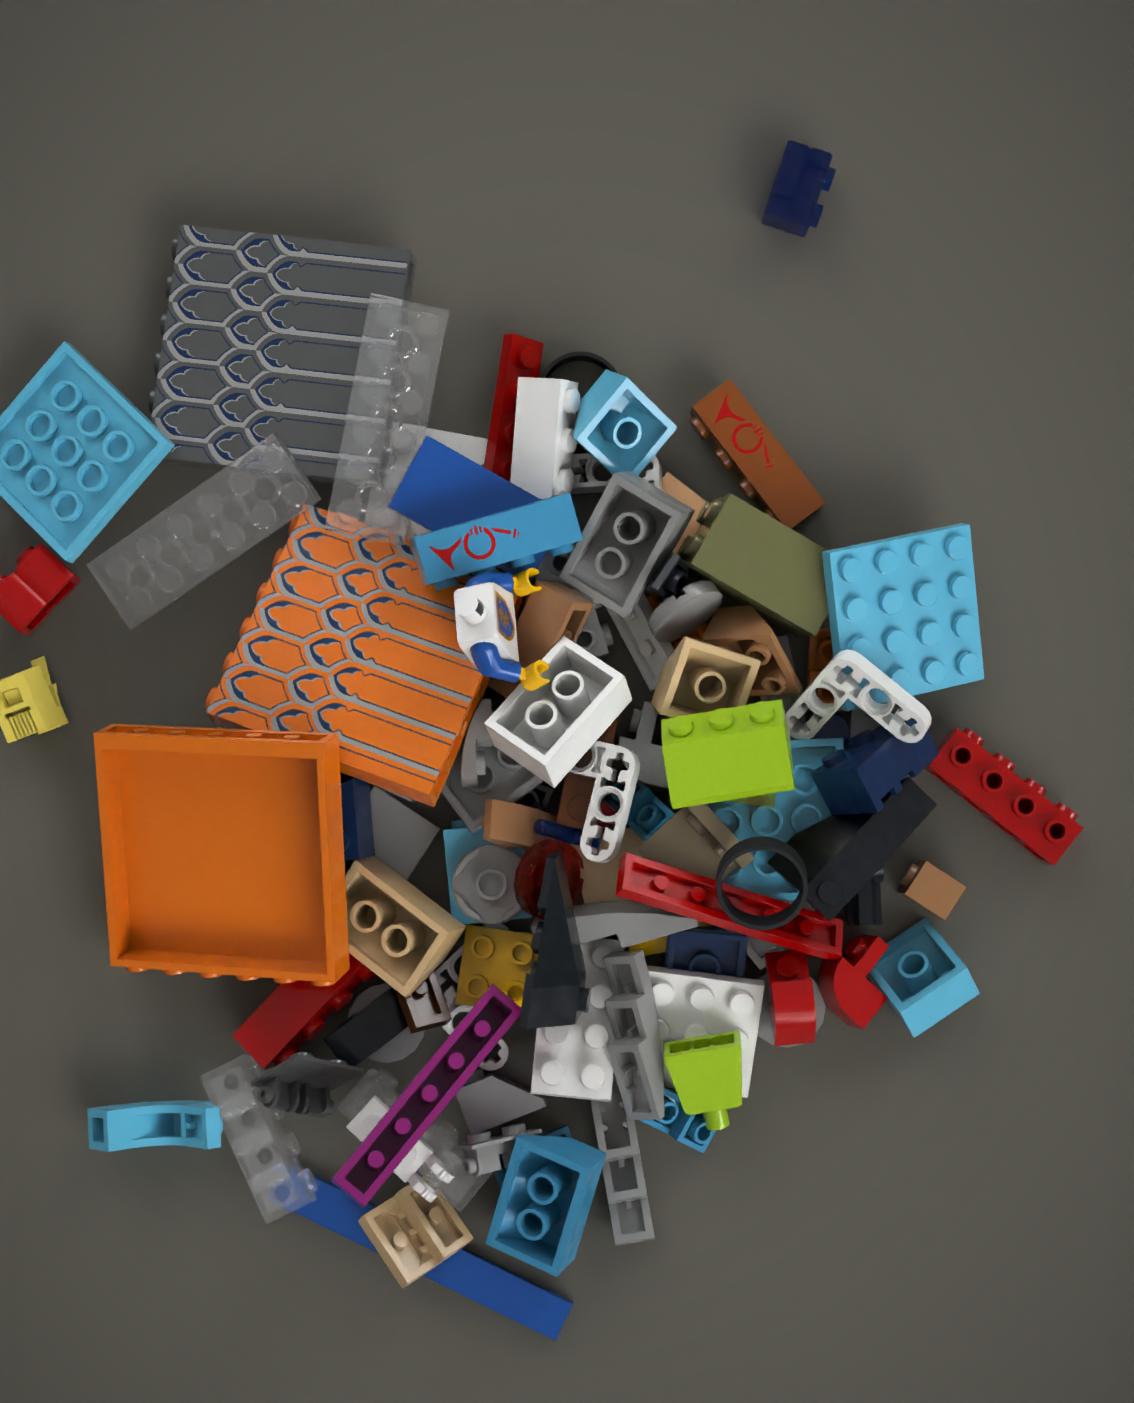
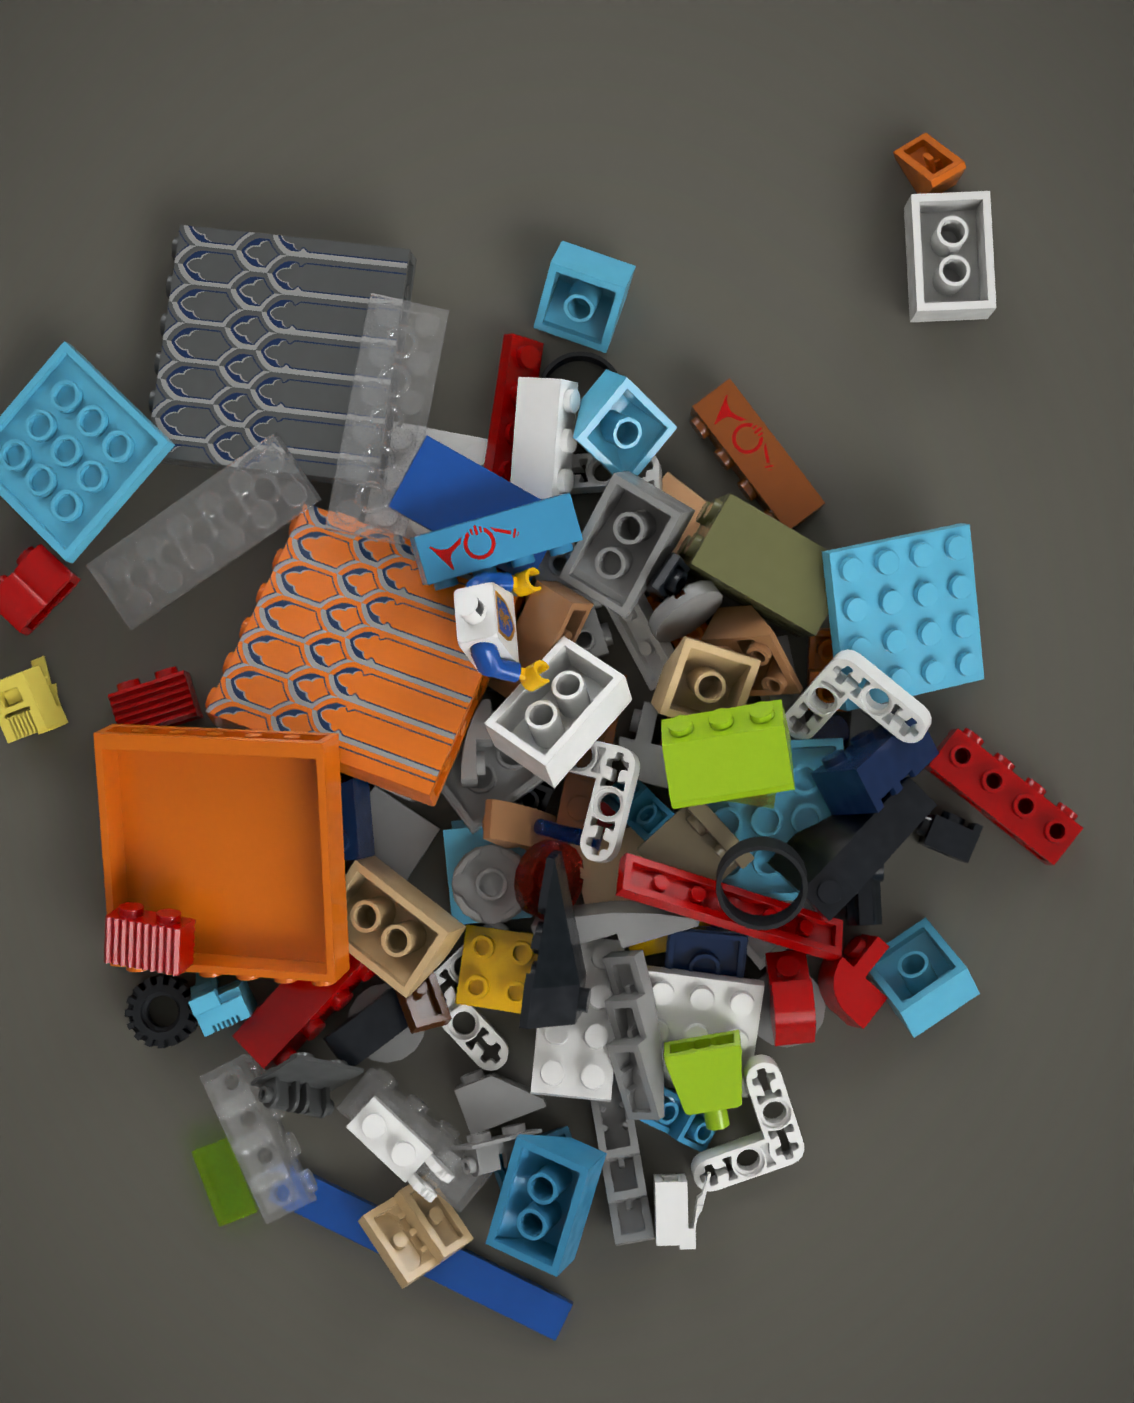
(139, 1011): none -> black tyre
(149, 939): none -> red brick
(155, 1124): medium azure arch -> none
(160, 702): none -> red brick
(220, 1006): none -> medium azure piece
(224, 1182): none -> clear neon green tile
(426, 1096): magenta brick -> none
(583, 296): none -> medium azure slope
(671, 1210): none -> white piece
(764, 1142): none -> white beam
(797, 189): clear blue brick -> none
(929, 165): none -> orange slope
(931, 888): medium nougat brick -> none
(949, 836): none -> black brick
(950, 256): none -> white brick

